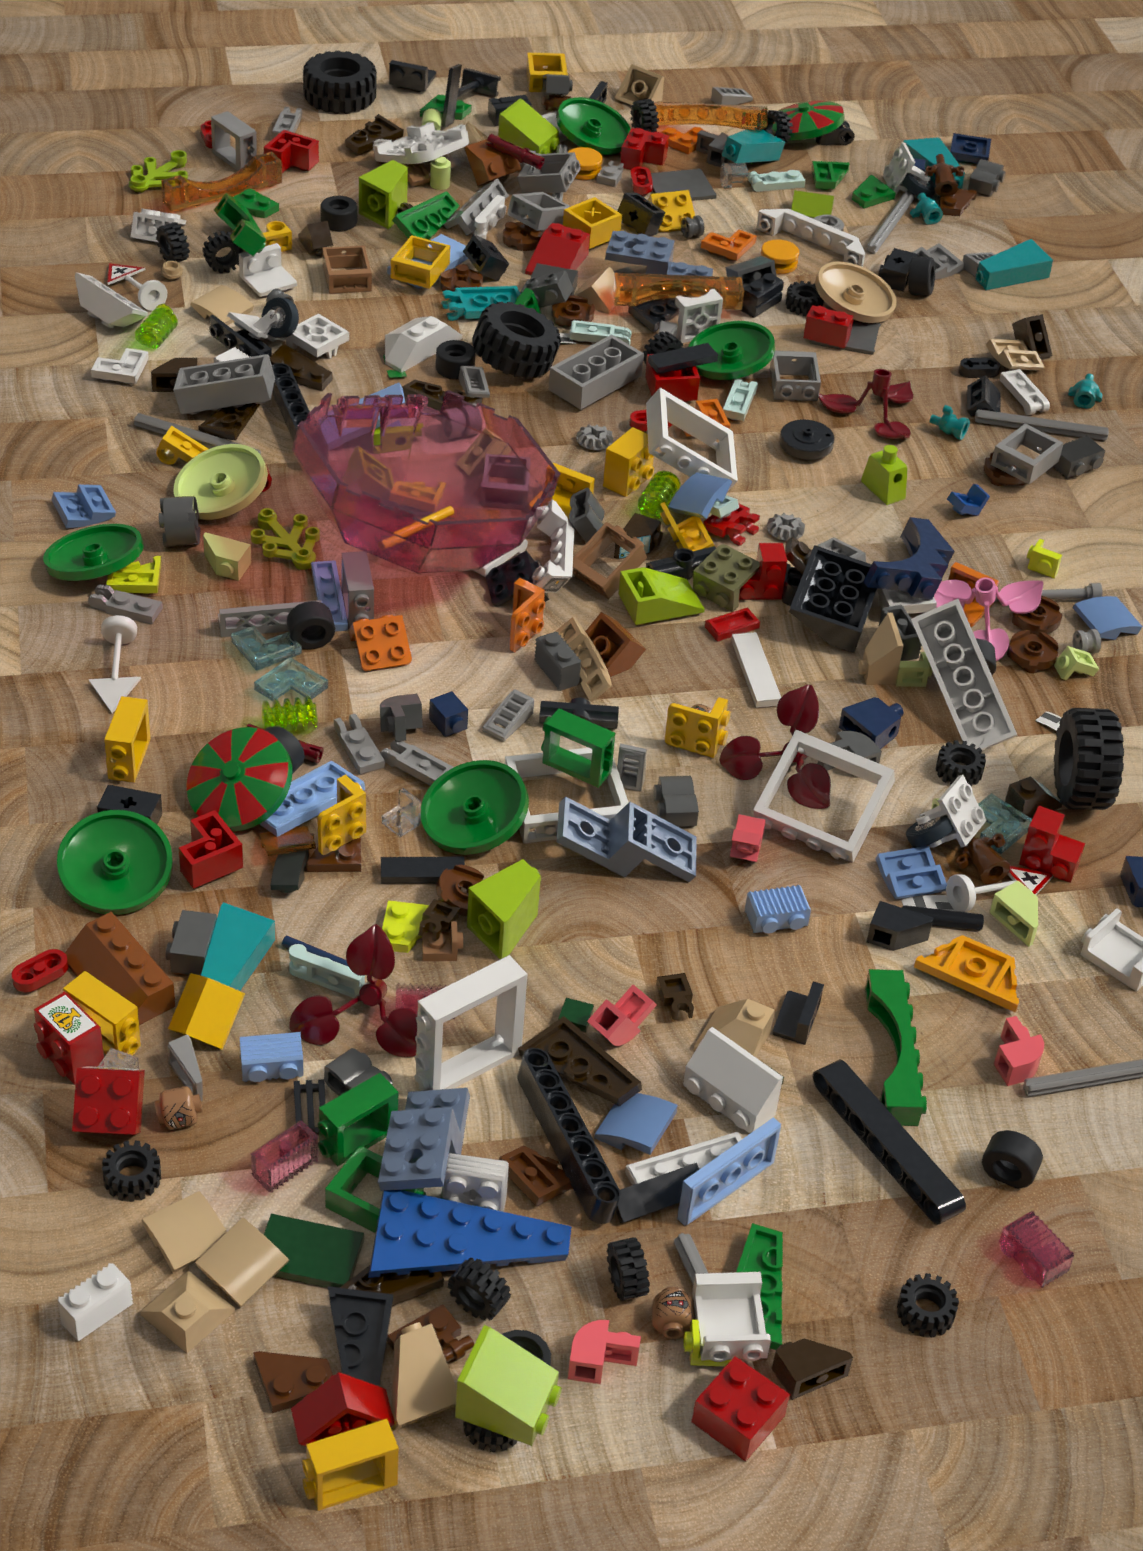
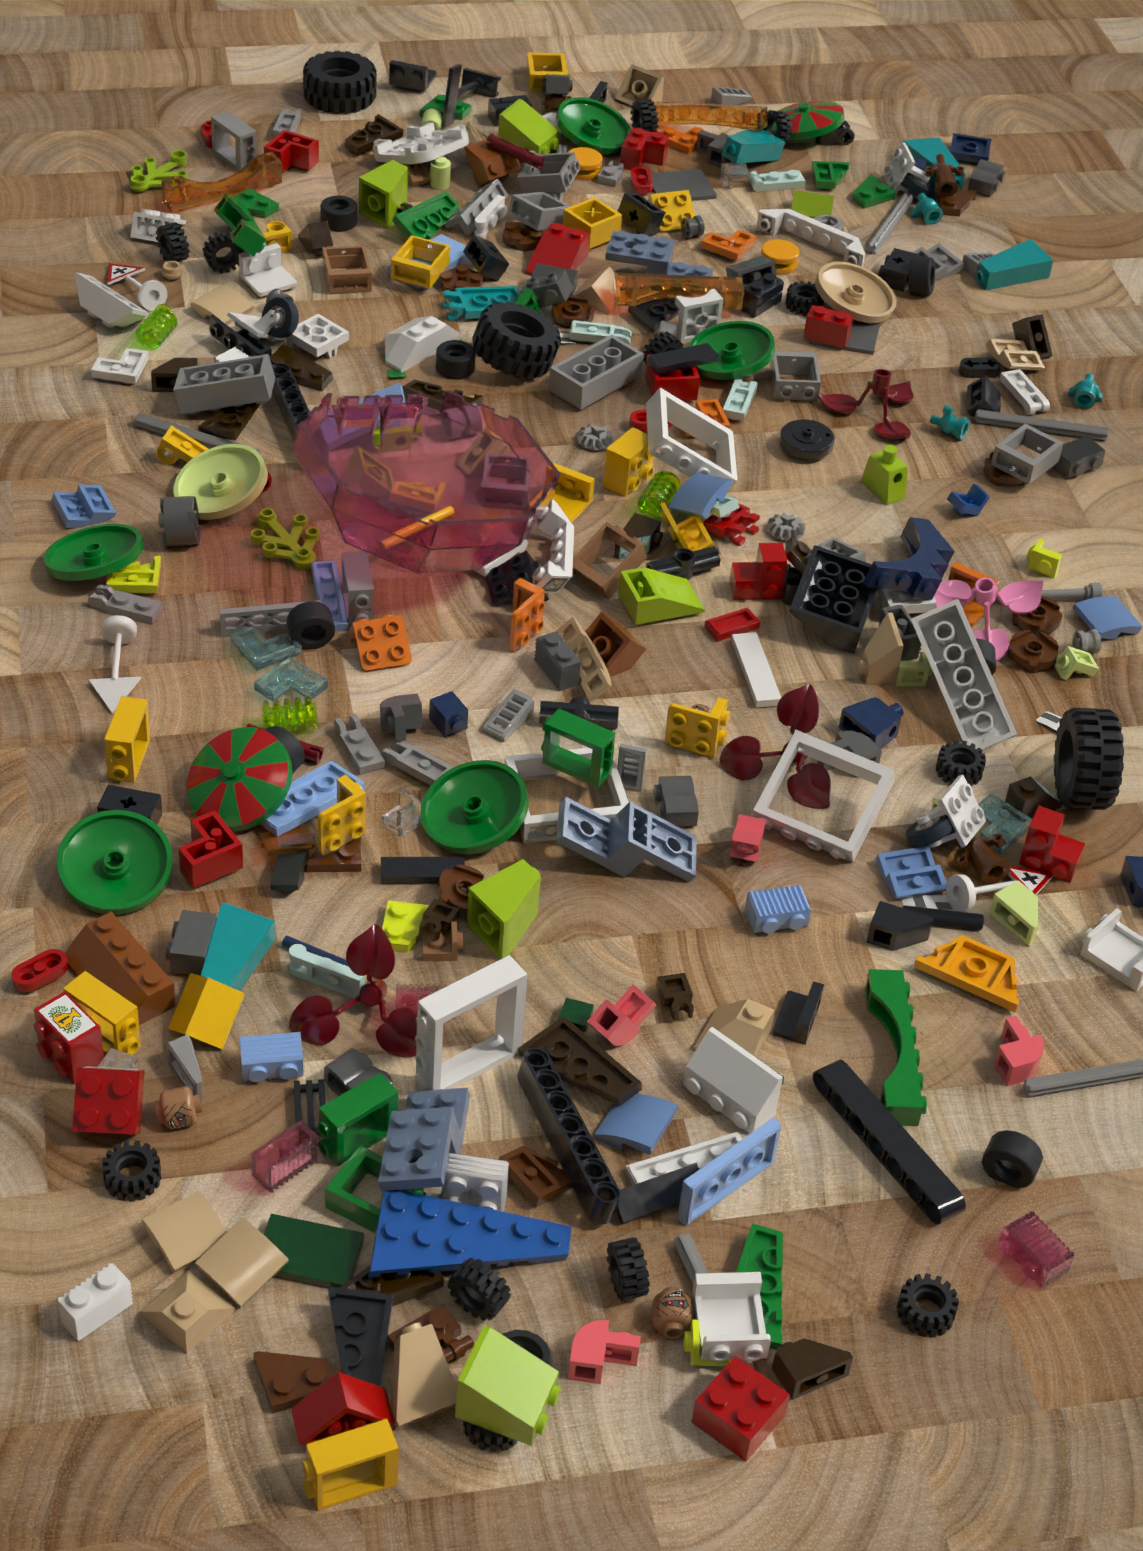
(227, 556): slope -> none
(474, 381): light grey slope -> none
(586, 514): dark grey brick -> none
(723, 575): olive bracket -> none

